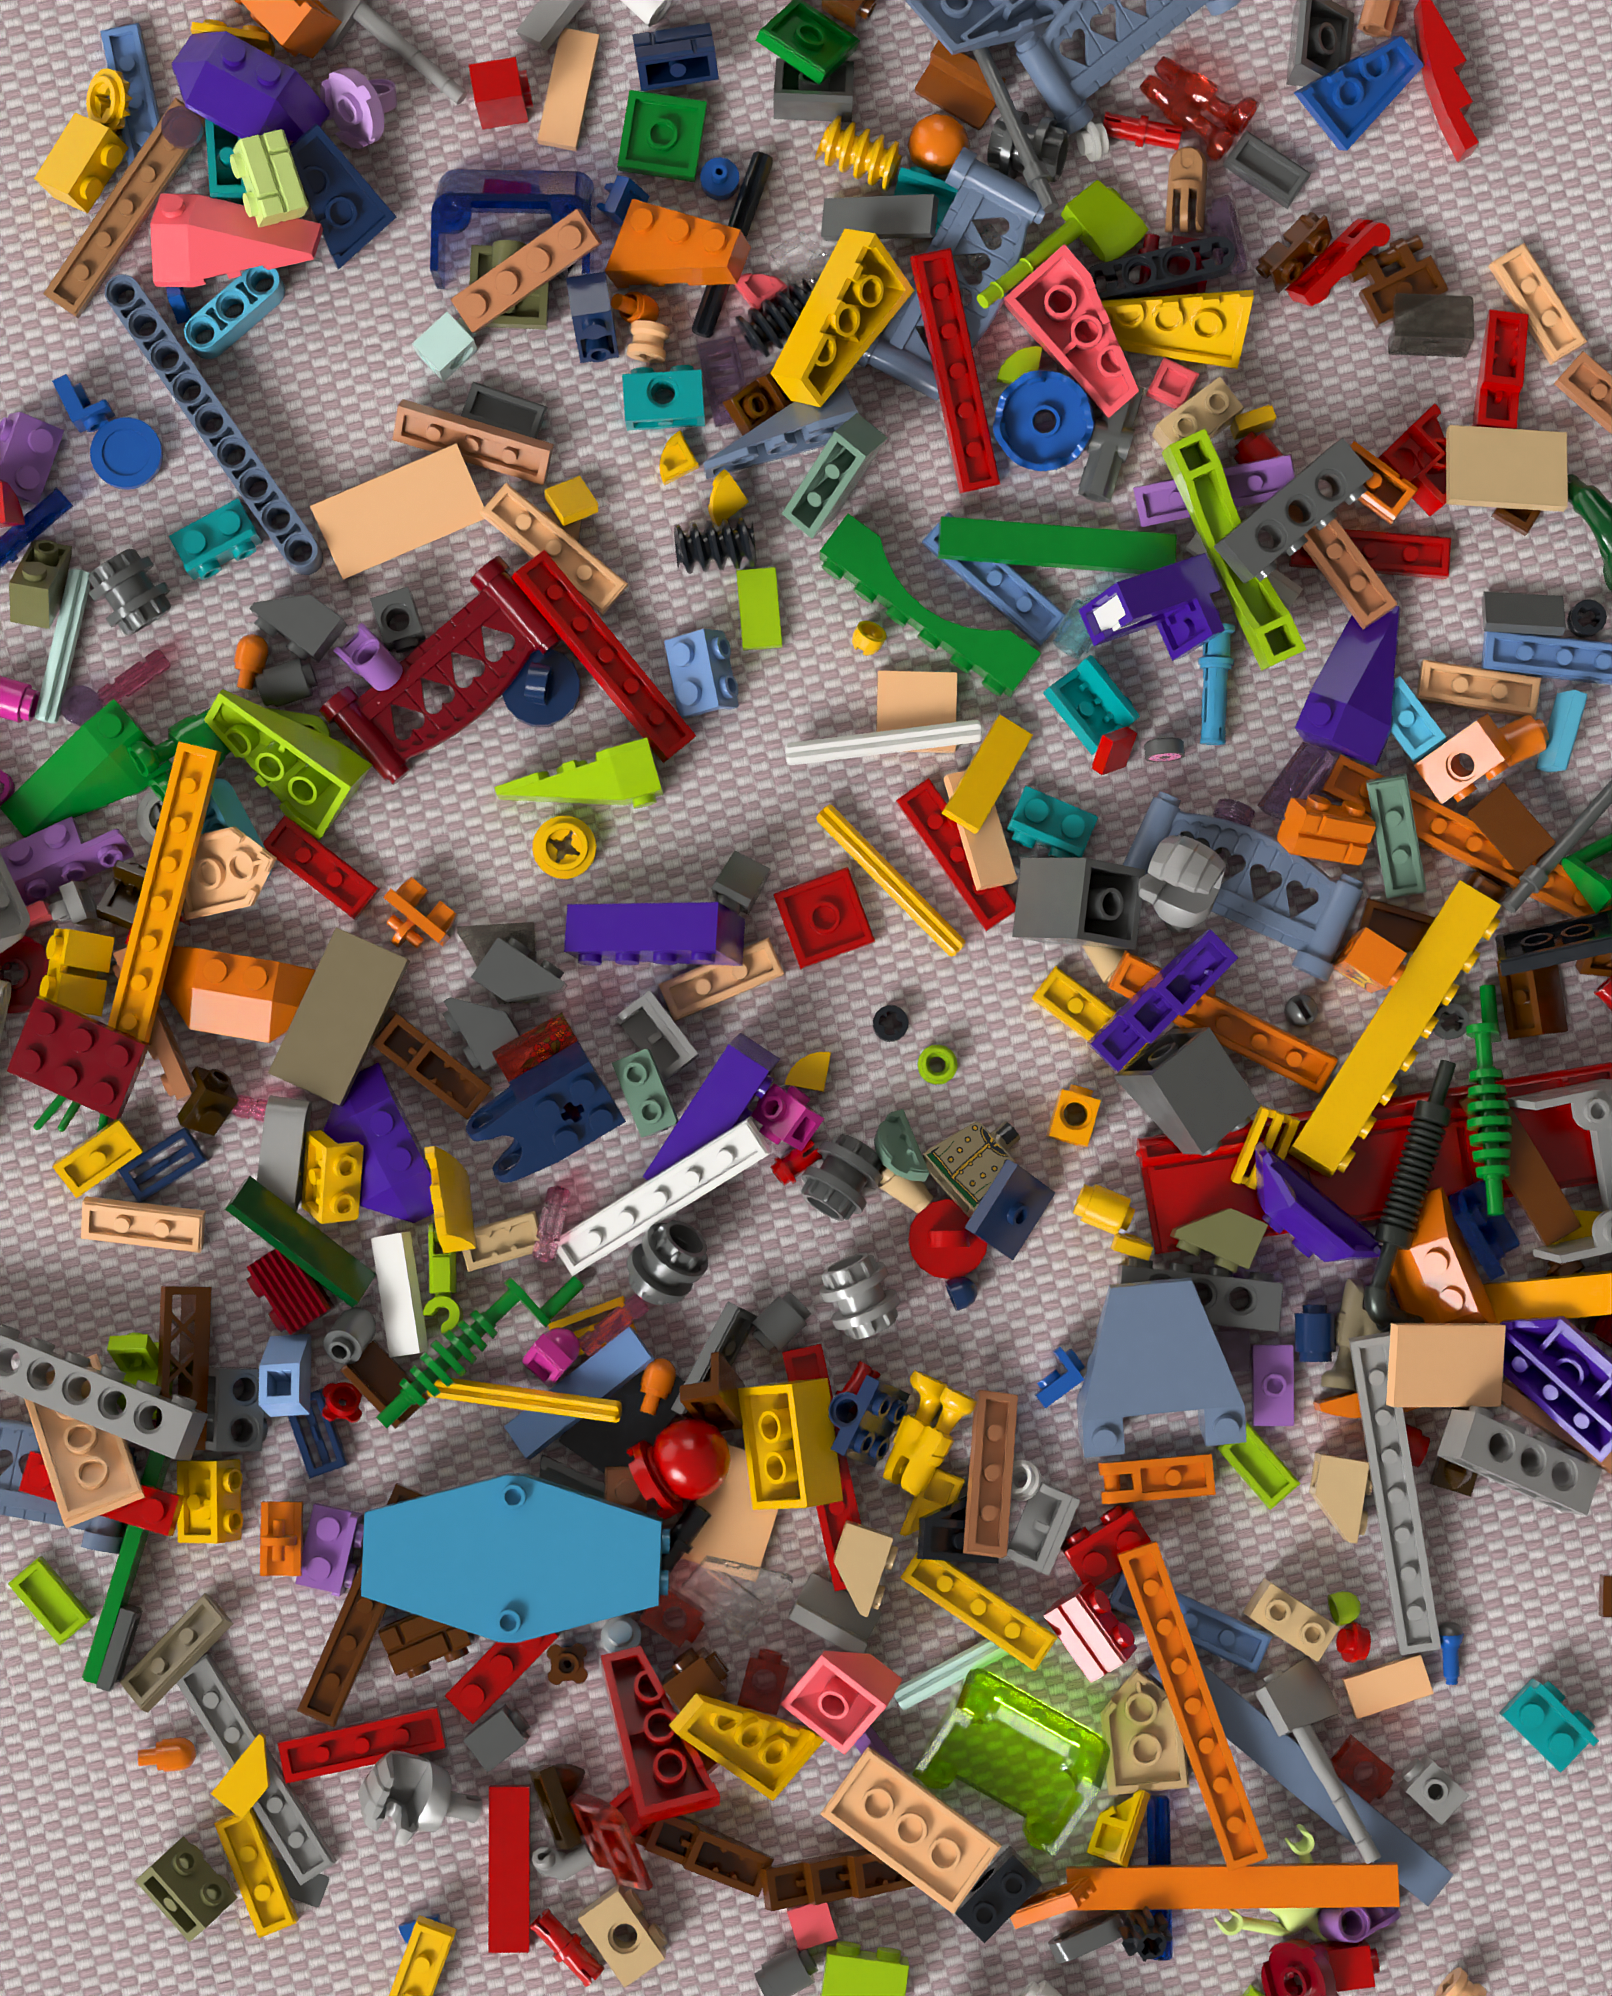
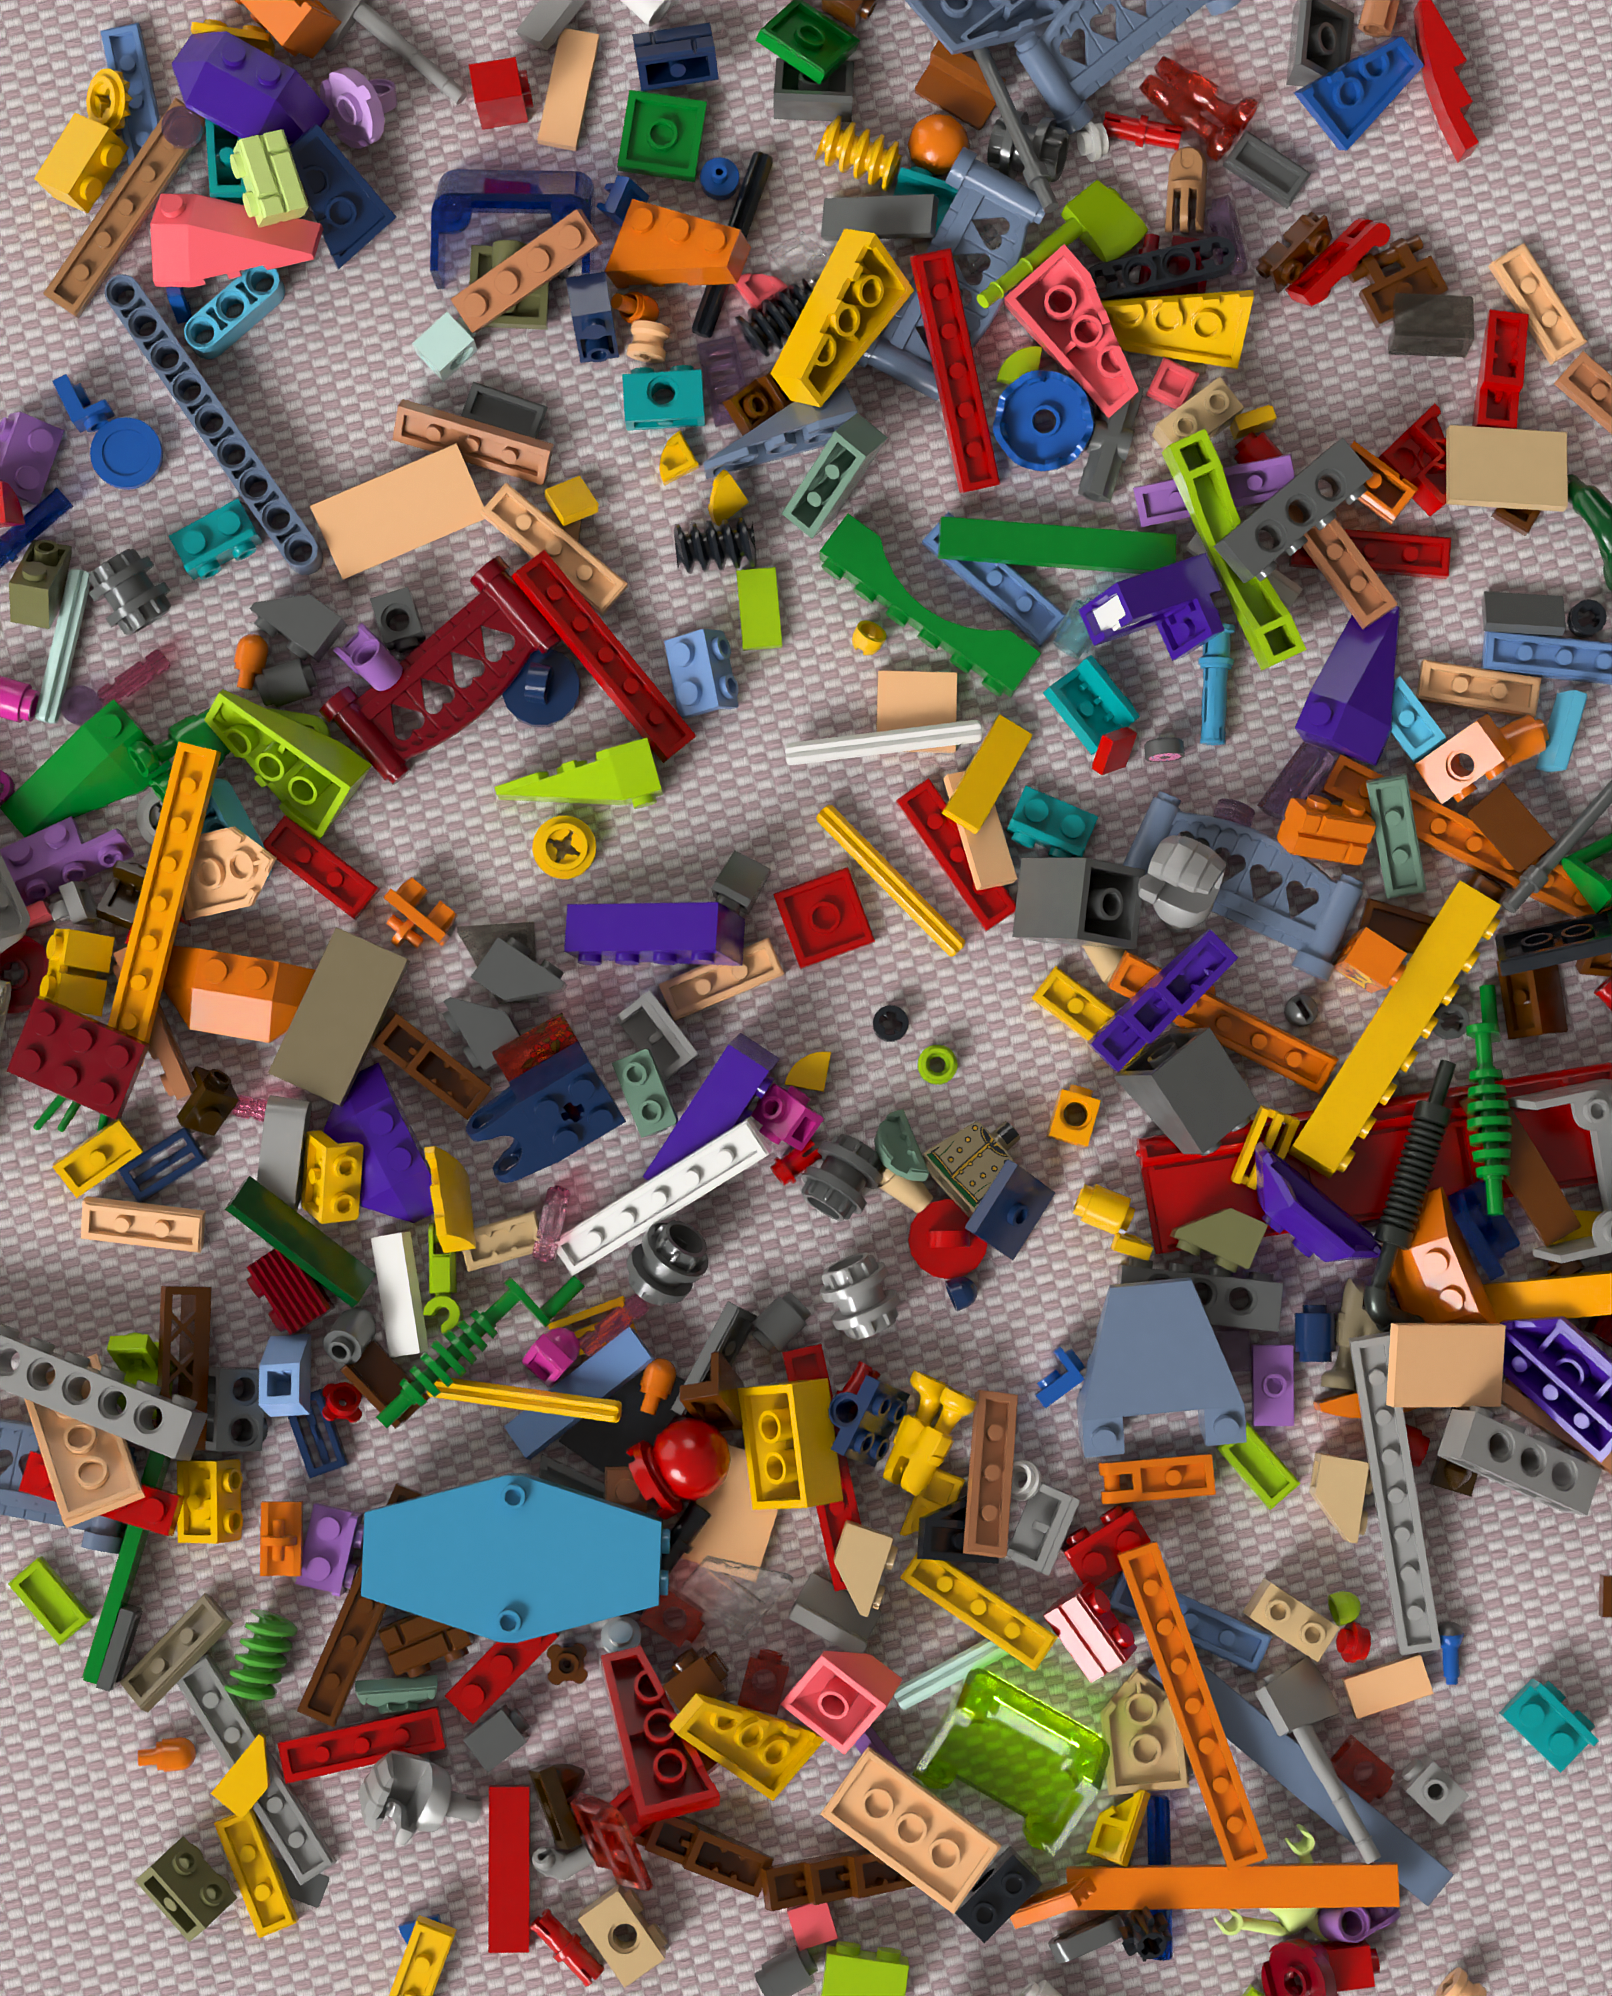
(263, 1656): none -> bright green piece
(397, 1695): none -> sand green tile

